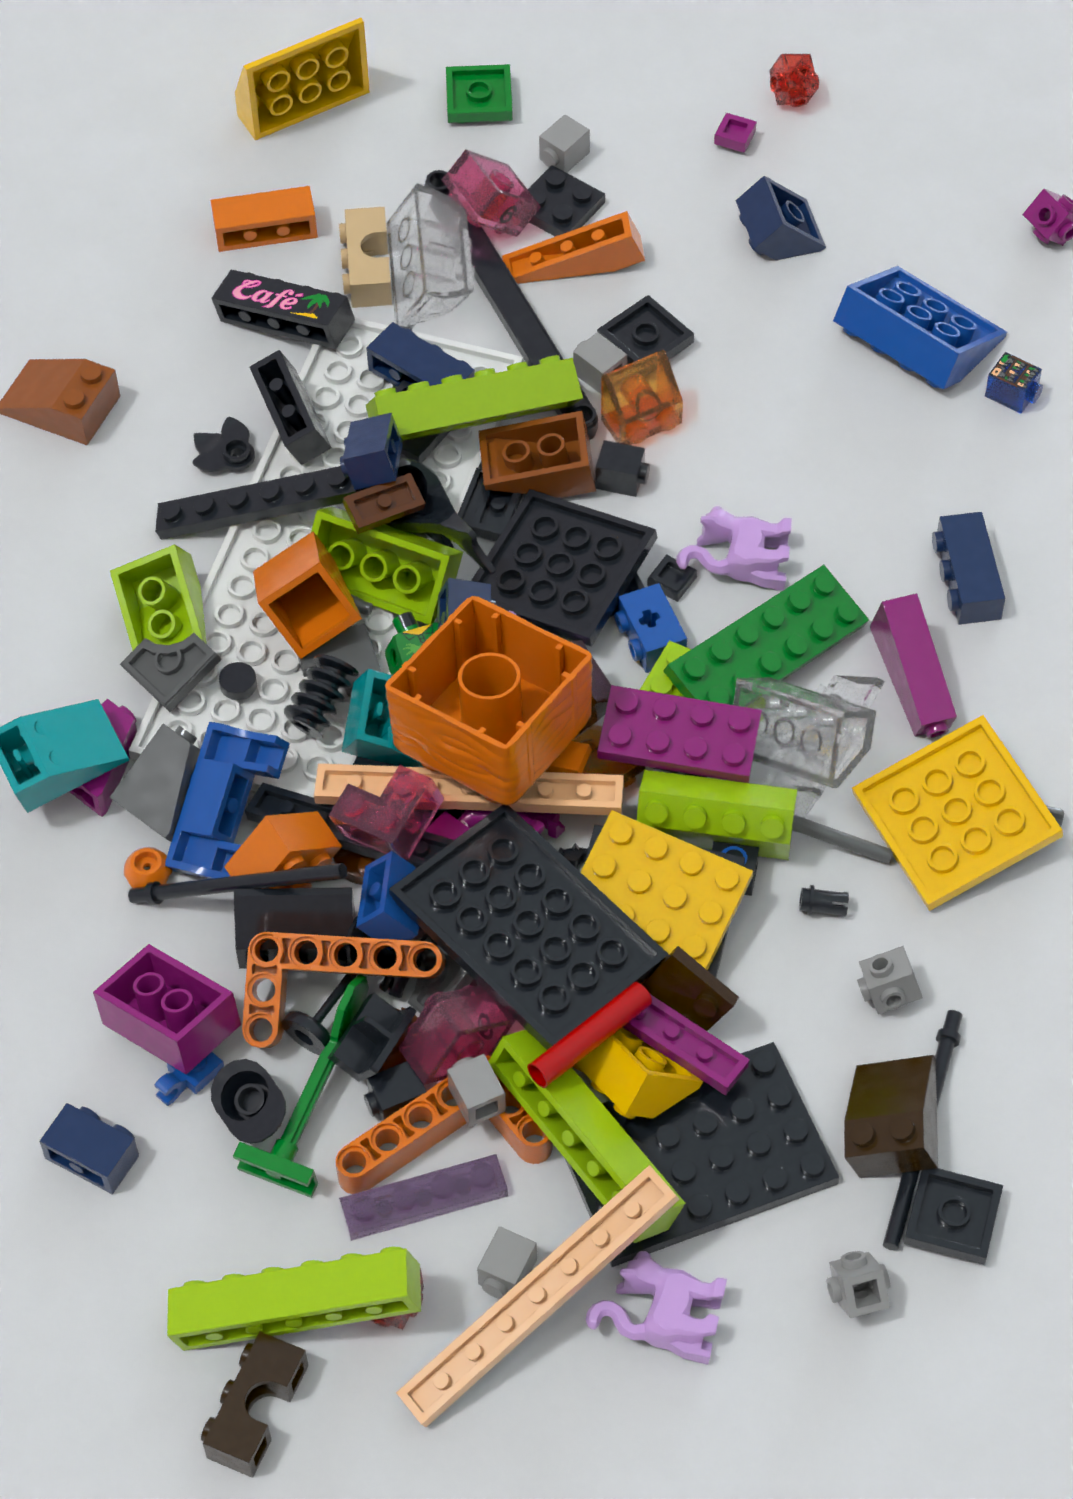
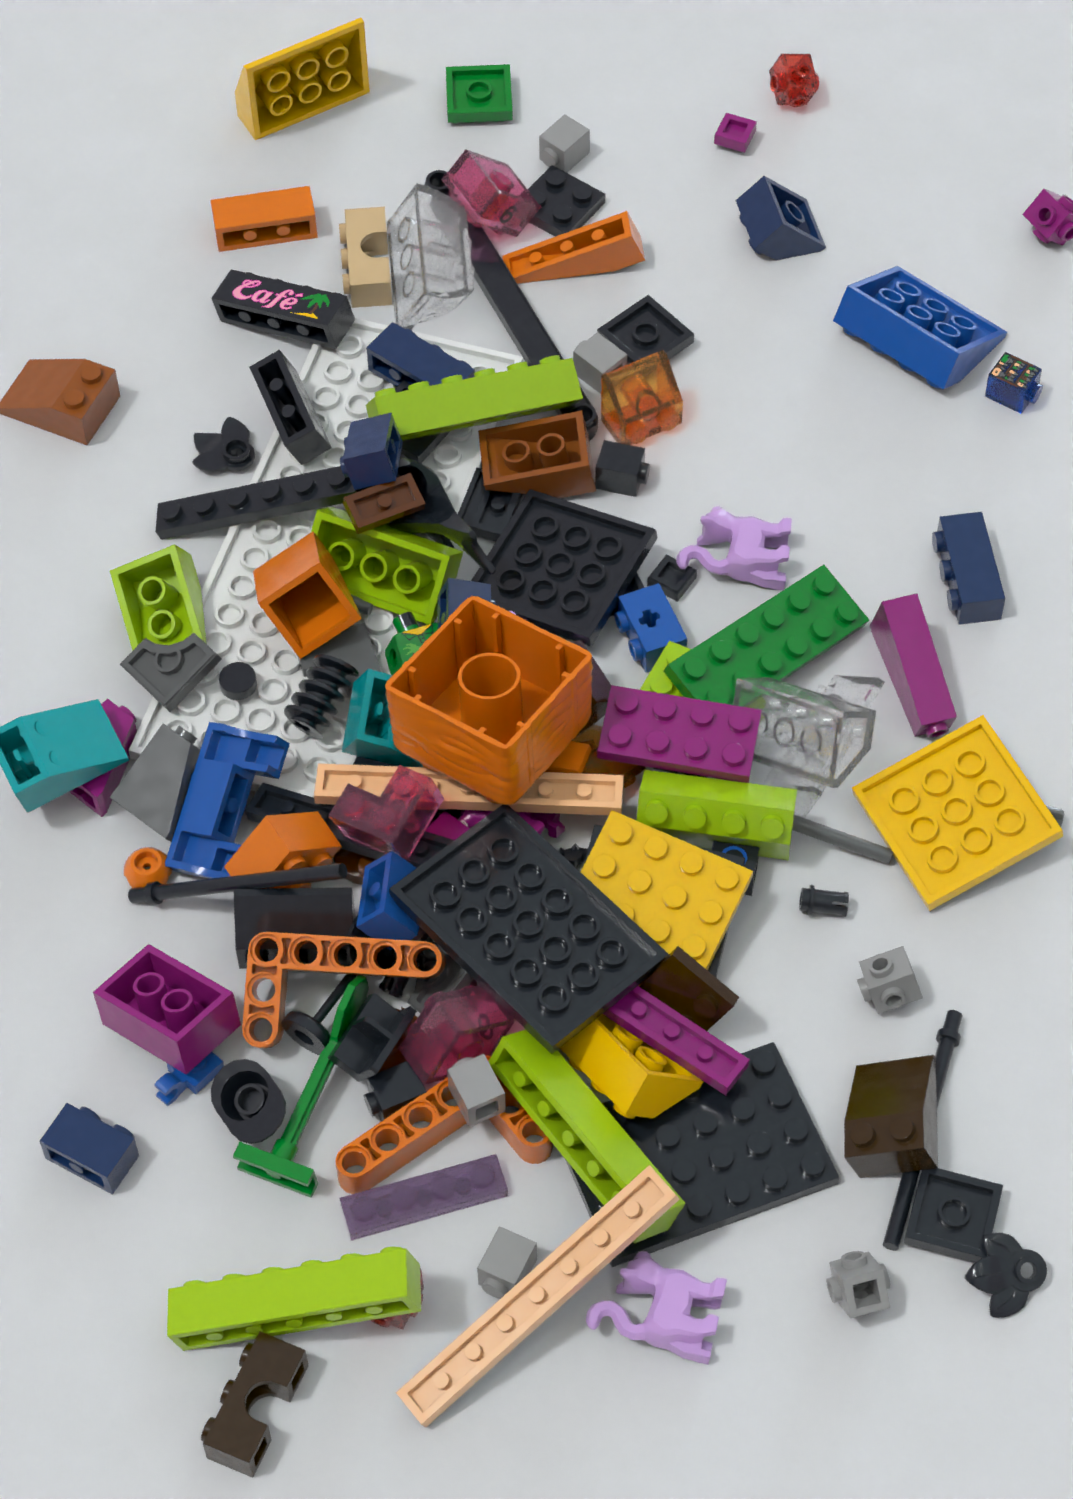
(589, 1034): red piece -> none
(1001, 1274): none -> black plate

